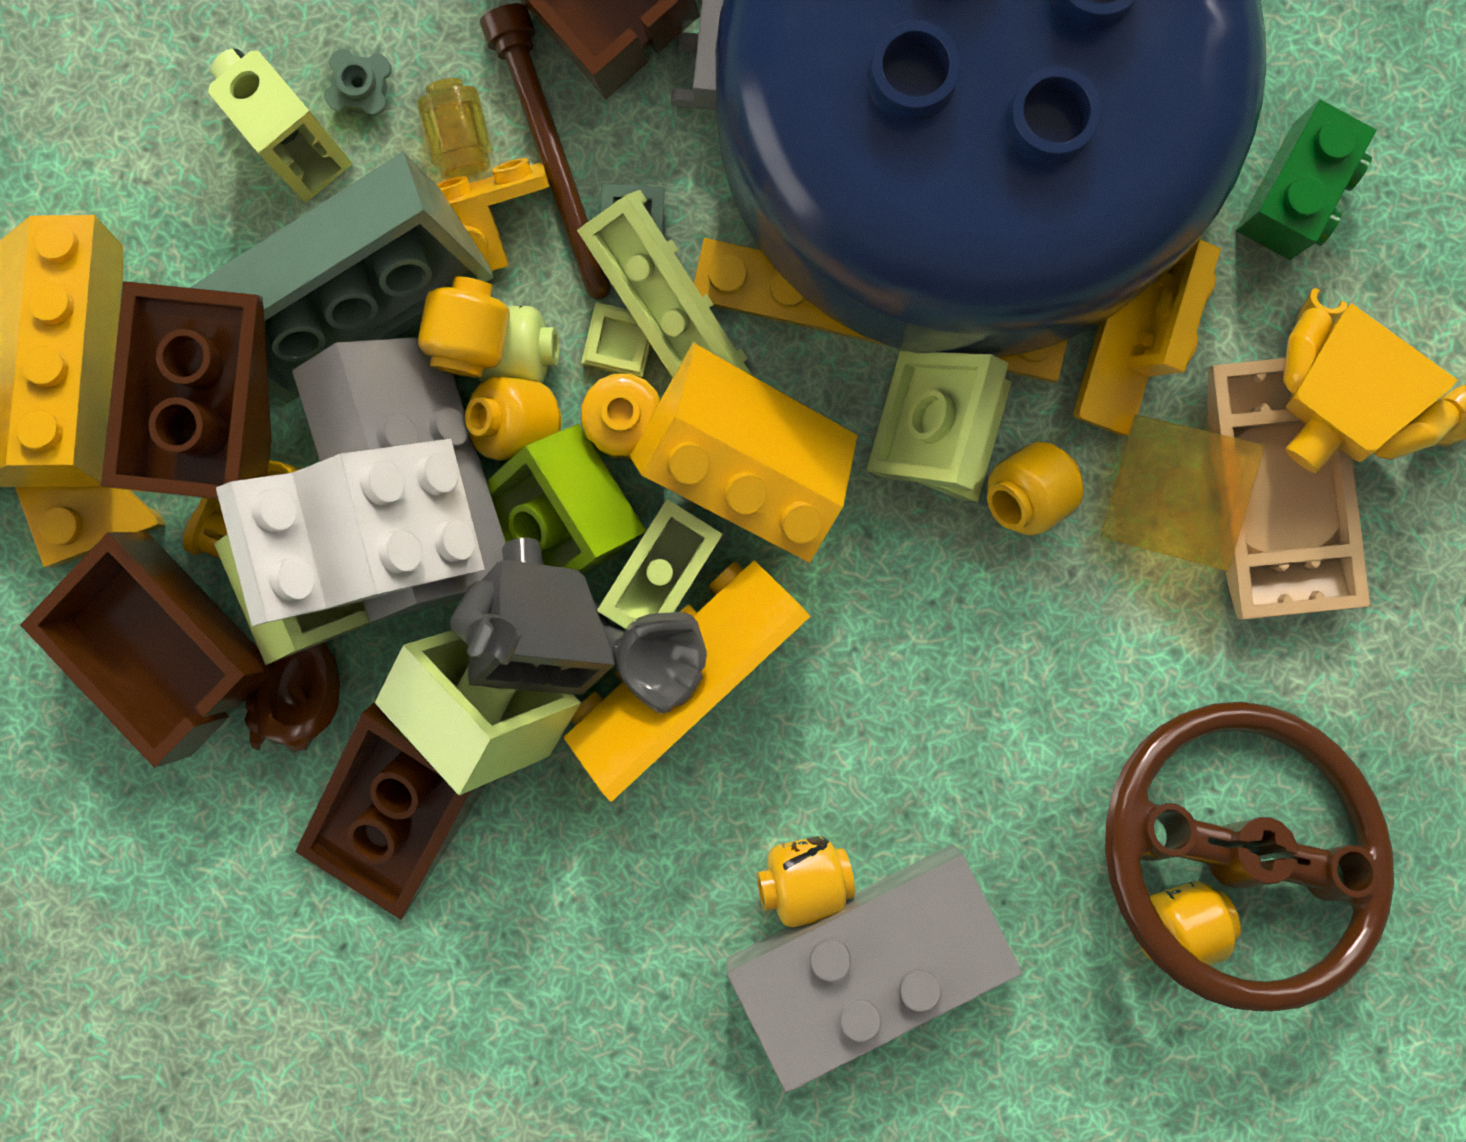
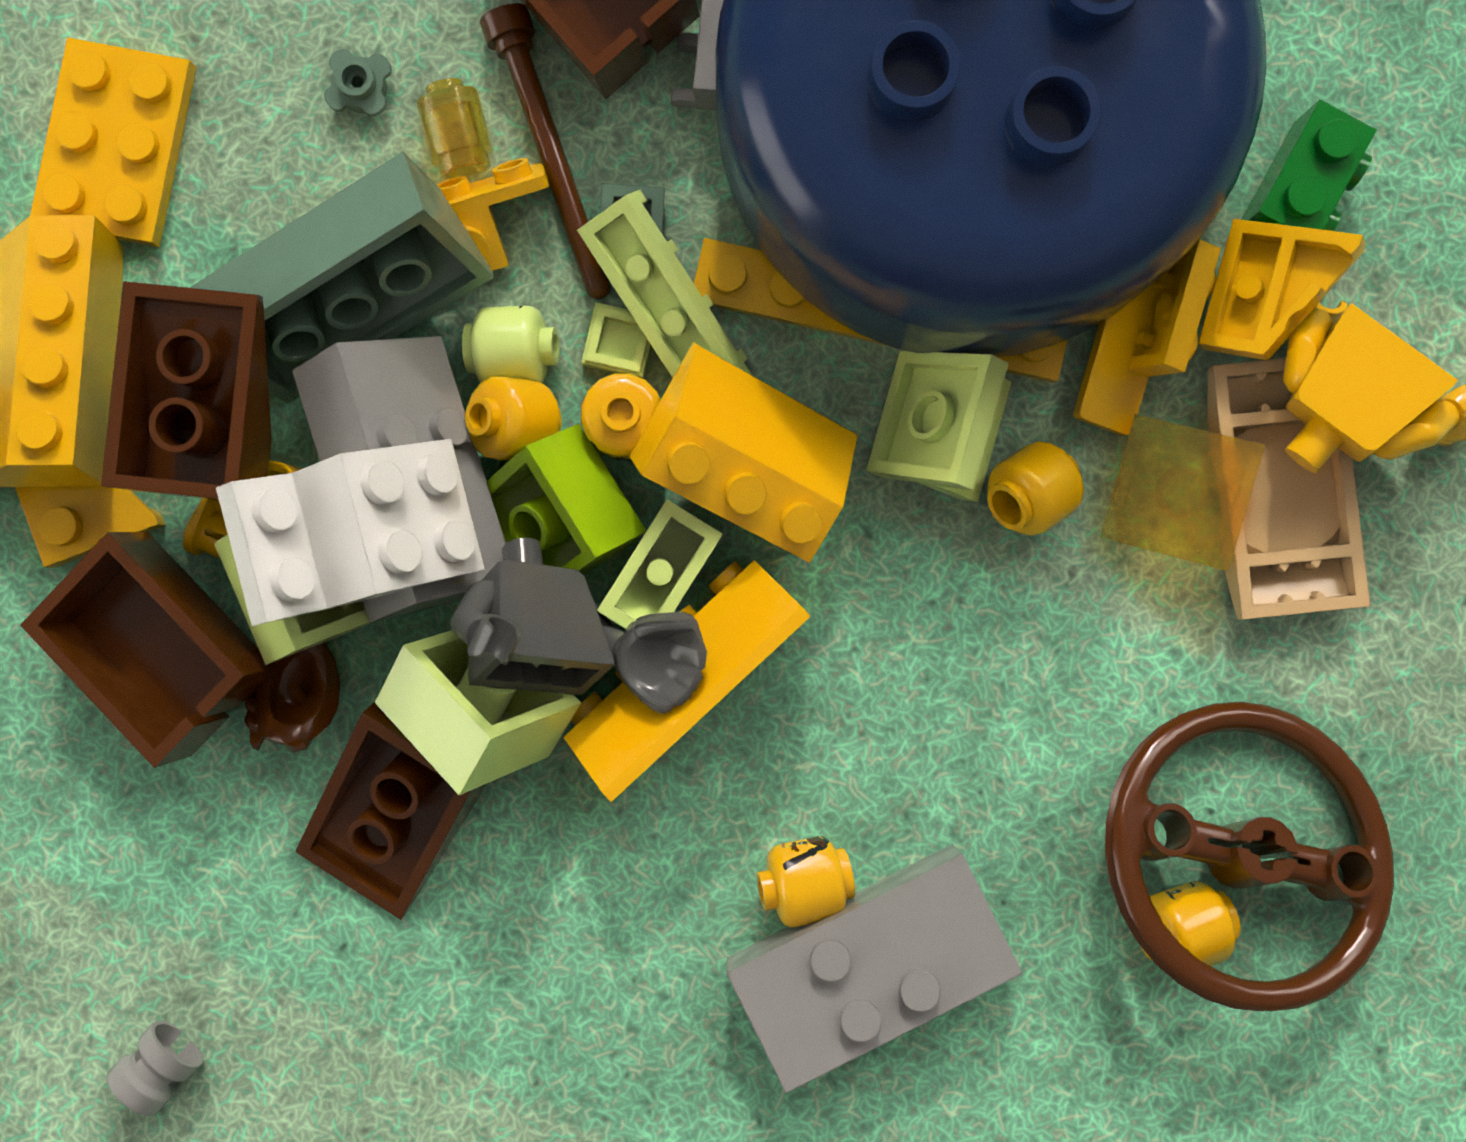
(115, 138): none -> yellow plate
(146, 1078): none -> light grey wheel
(267, 114): yellowish green torso -> none
(463, 327): yellow head -> none
(1272, 283): none -> yellow wing

